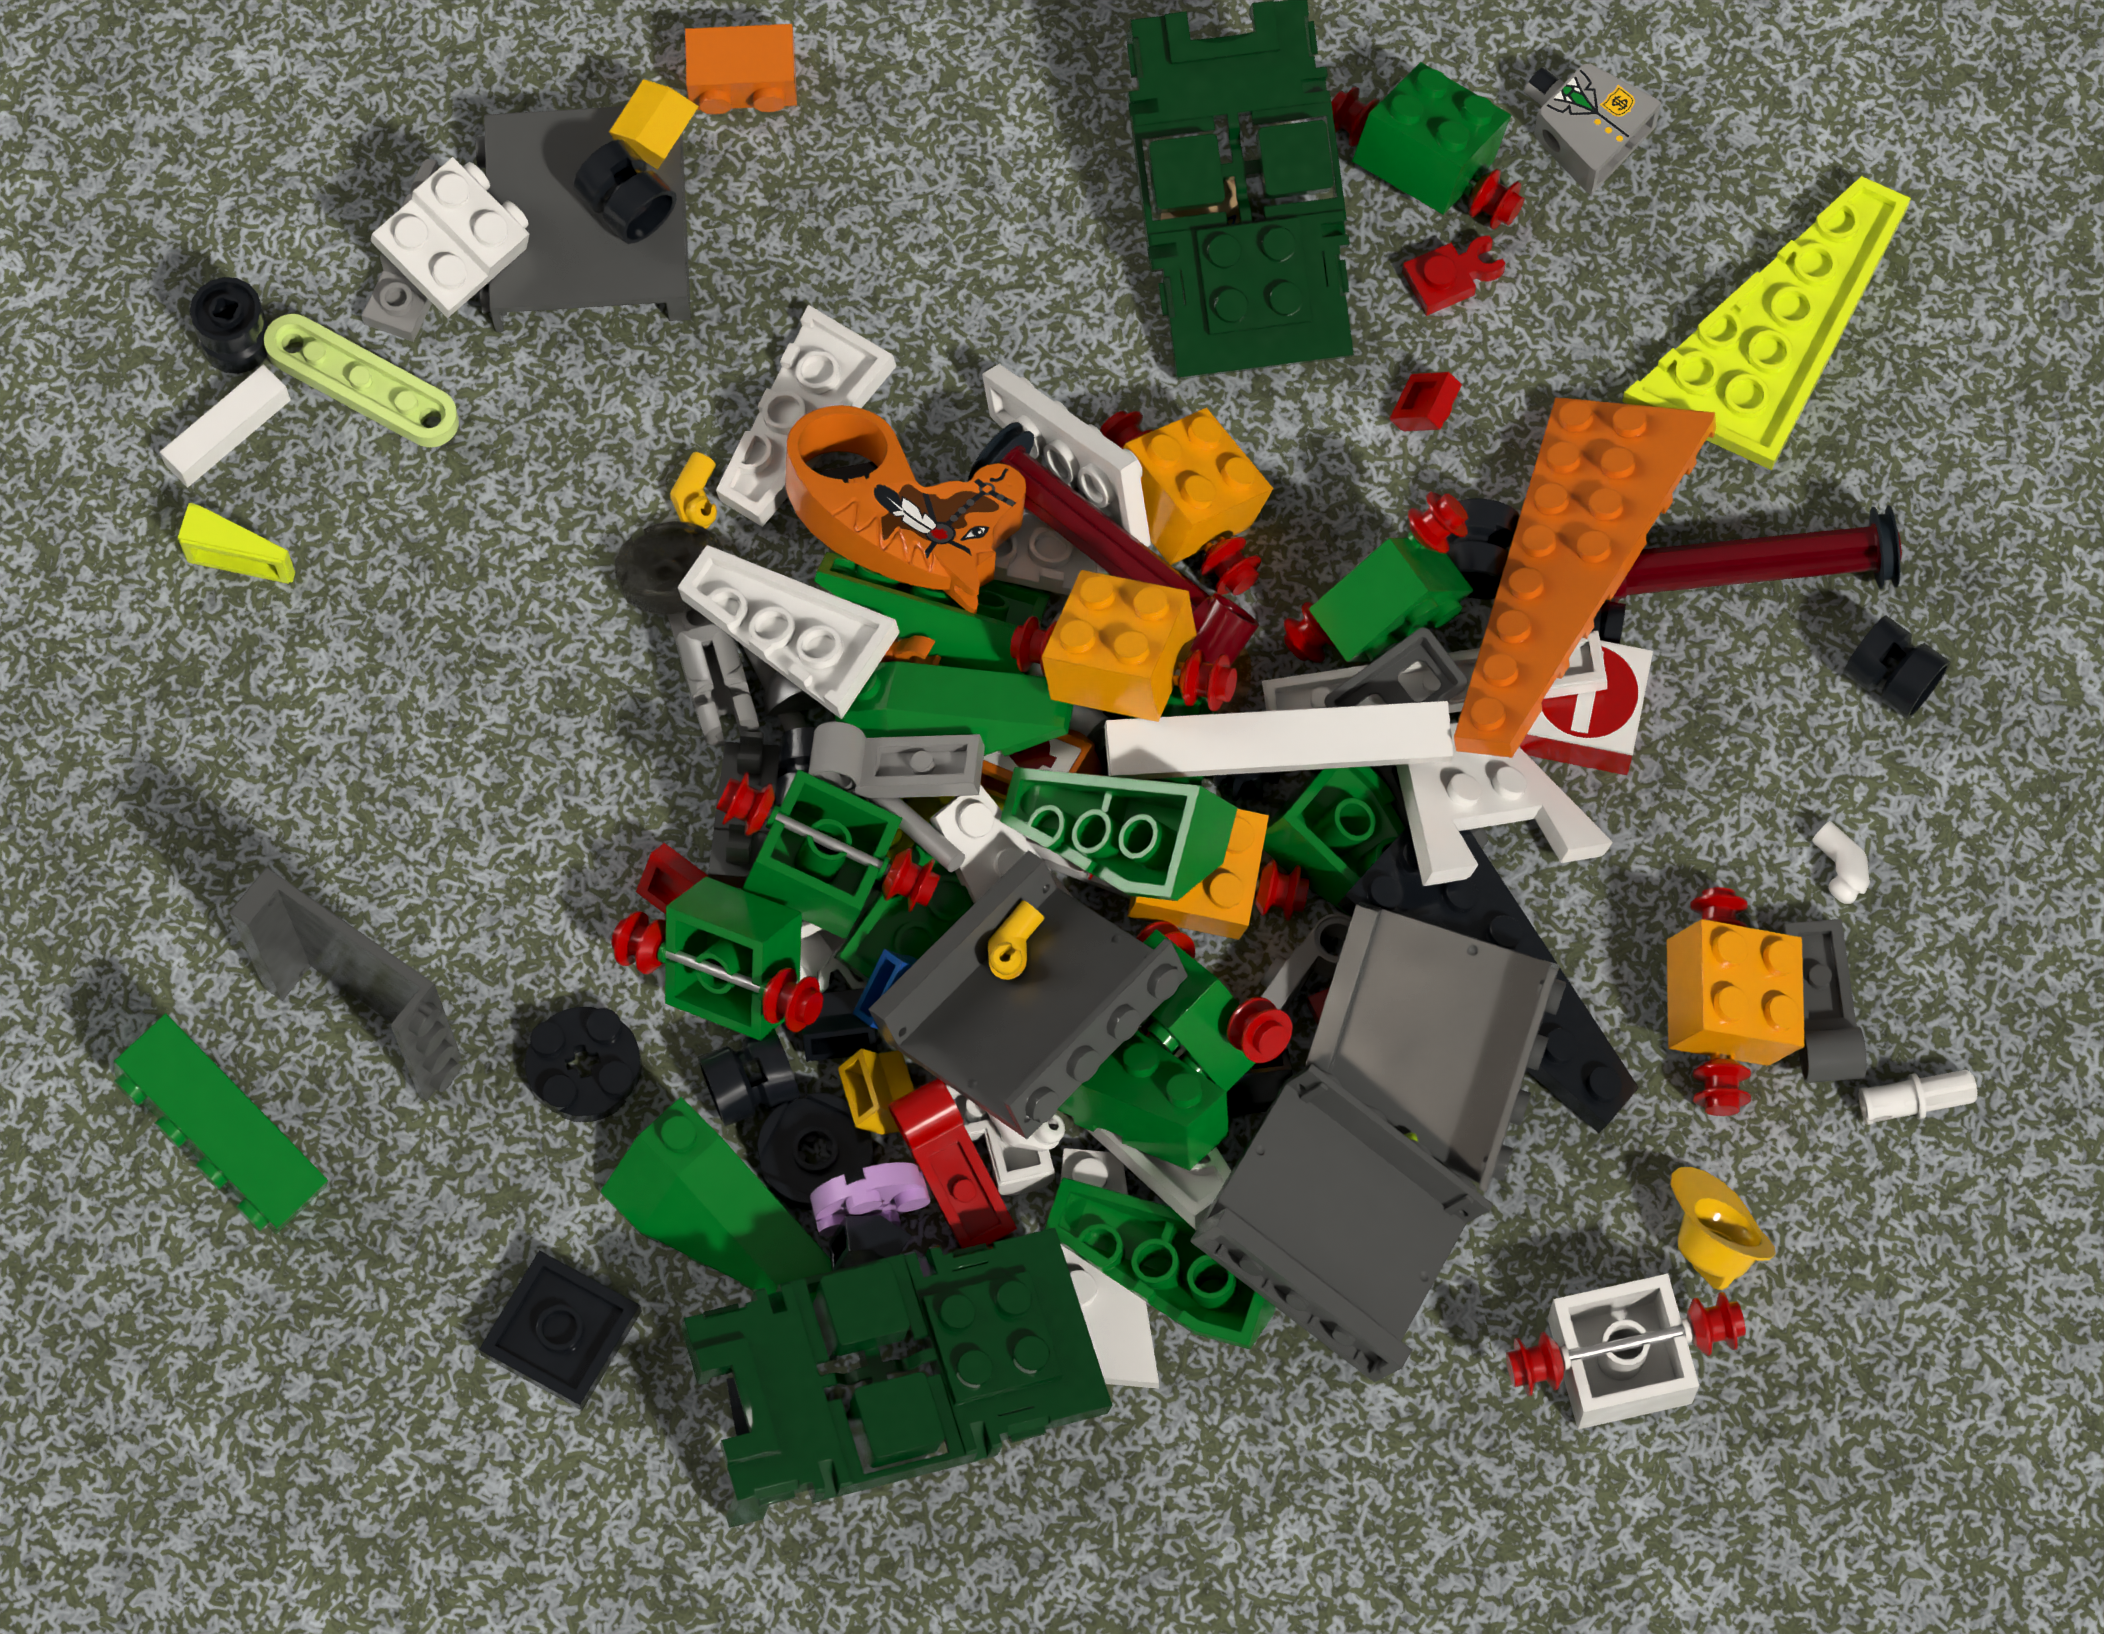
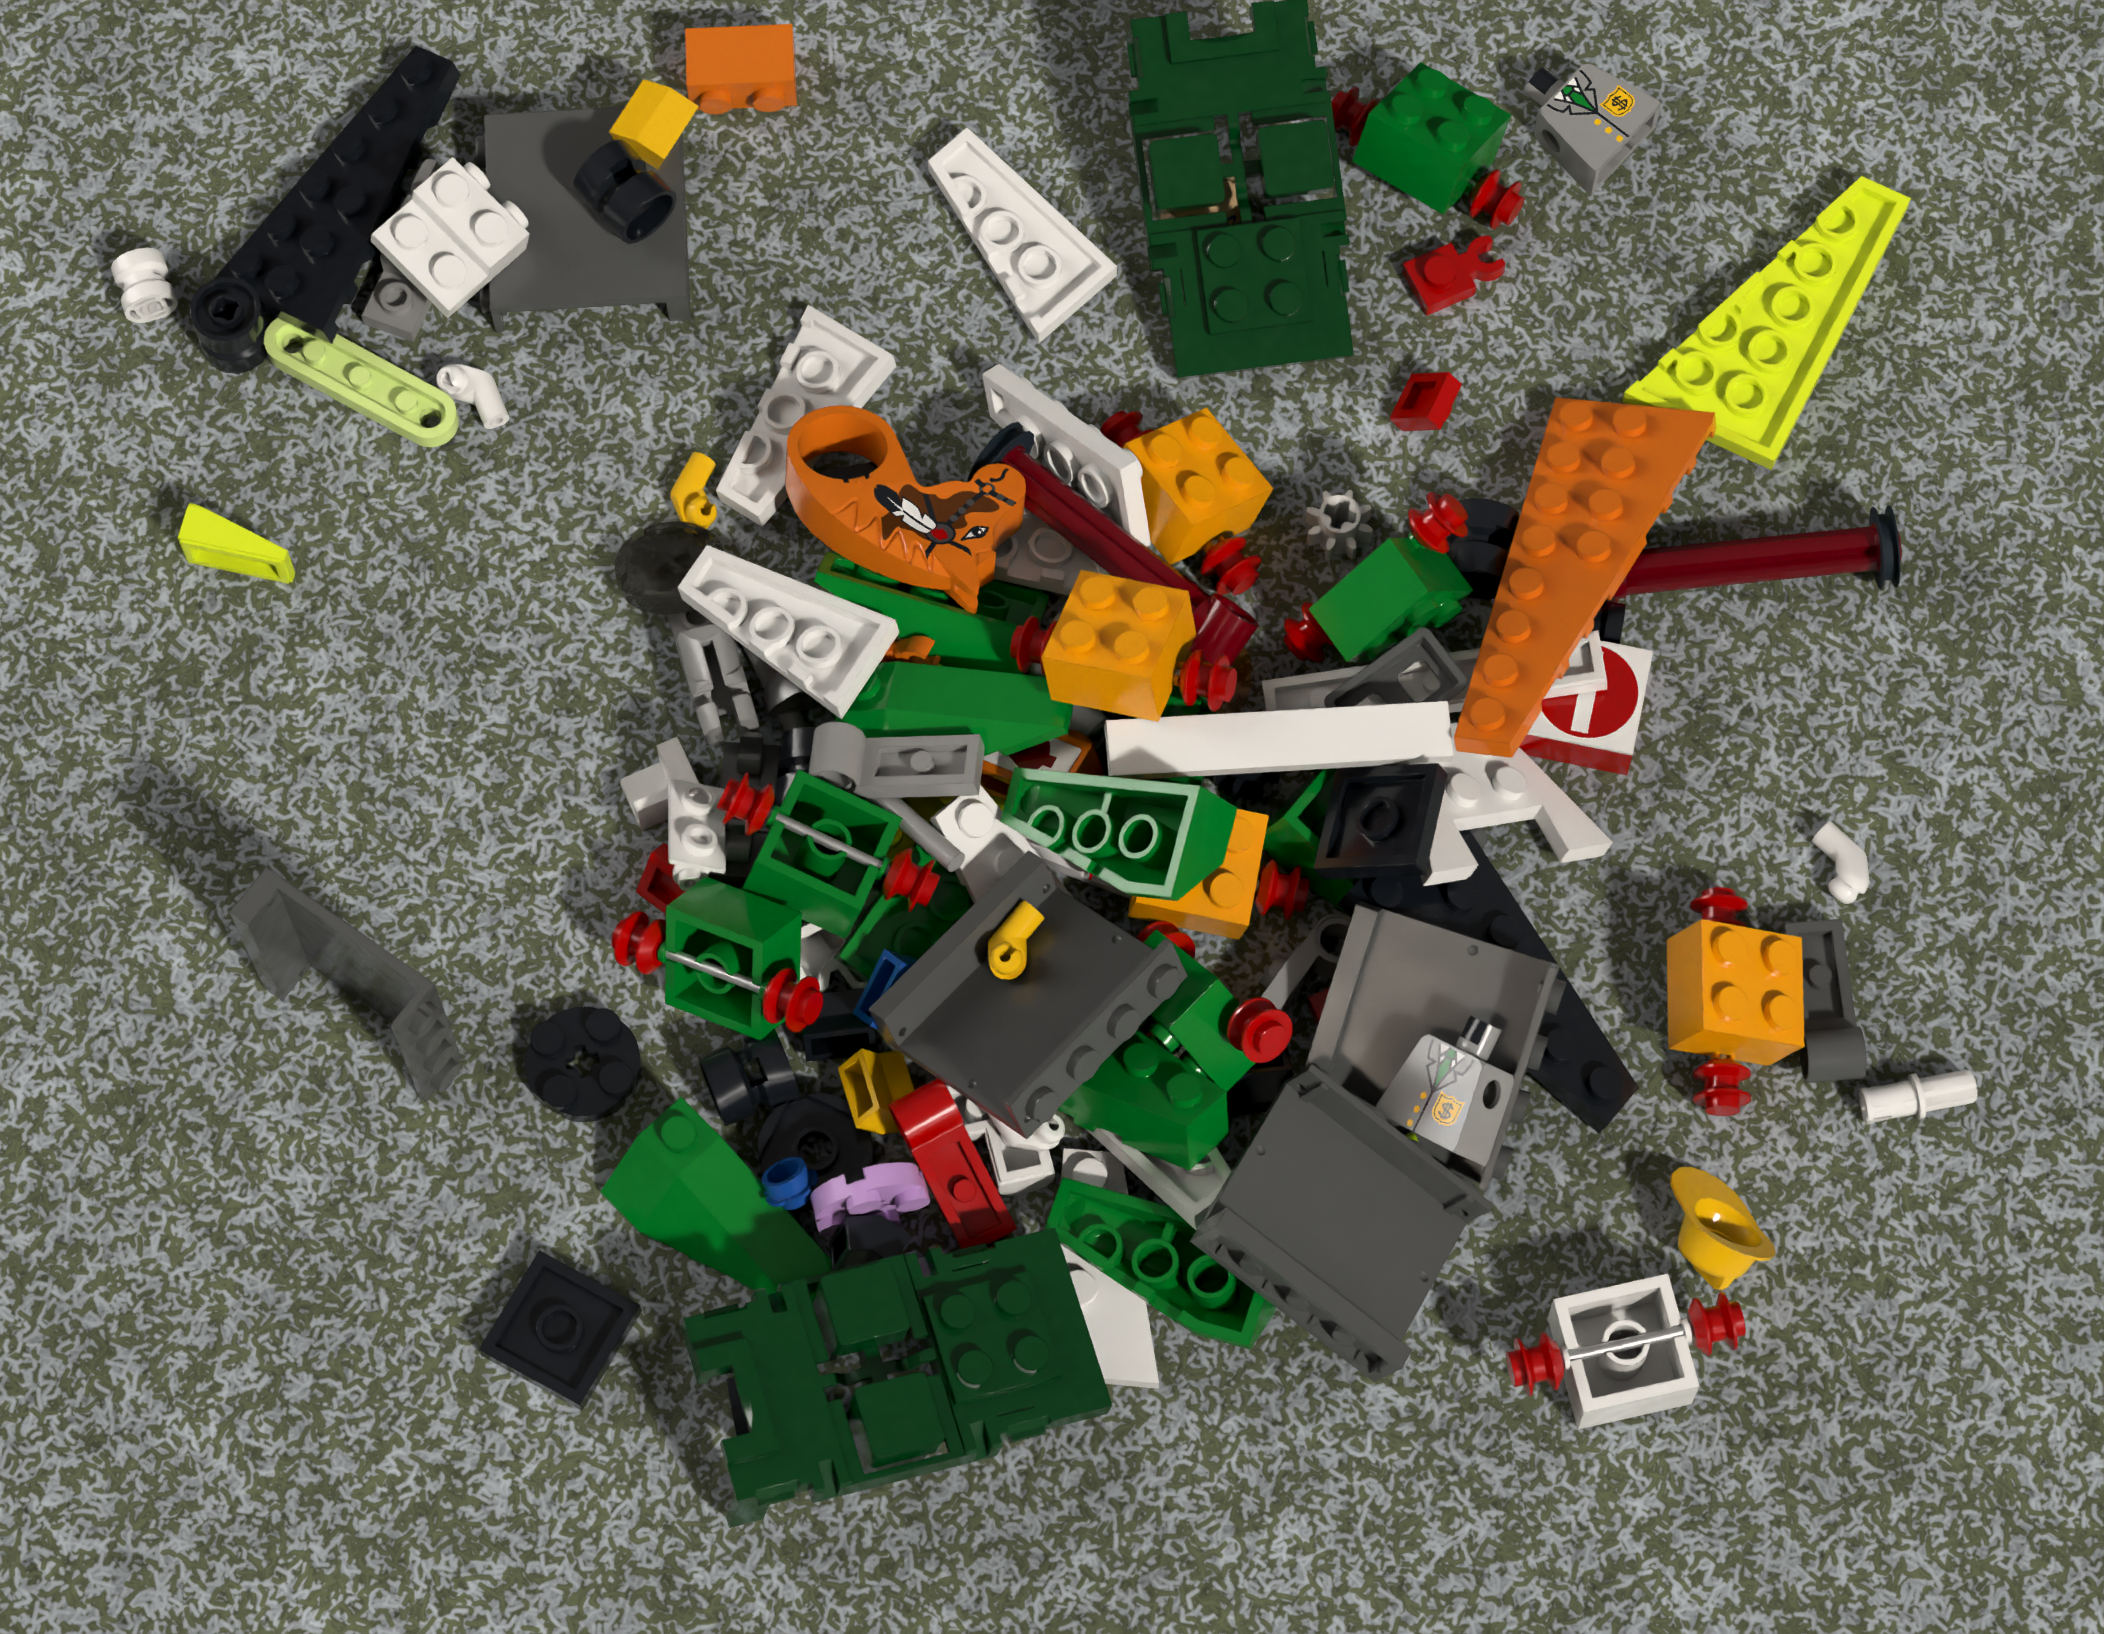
(142, 278): none -> white wheel
(218, 1125): green wedge -> none
(225, 426): white piece -> none
(322, 229): none -> black wing
(474, 388): none -> white arm
(648, 788): none -> white panel
(695, 832): none -> white hinge
(789, 1183): none -> blue plate
(1026, 242): none -> white wing
(1353, 529): none -> white gear
(1380, 821): none -> black plate
(1452, 1092): none -> light grey torso
(1912, 679): black wheel -> none

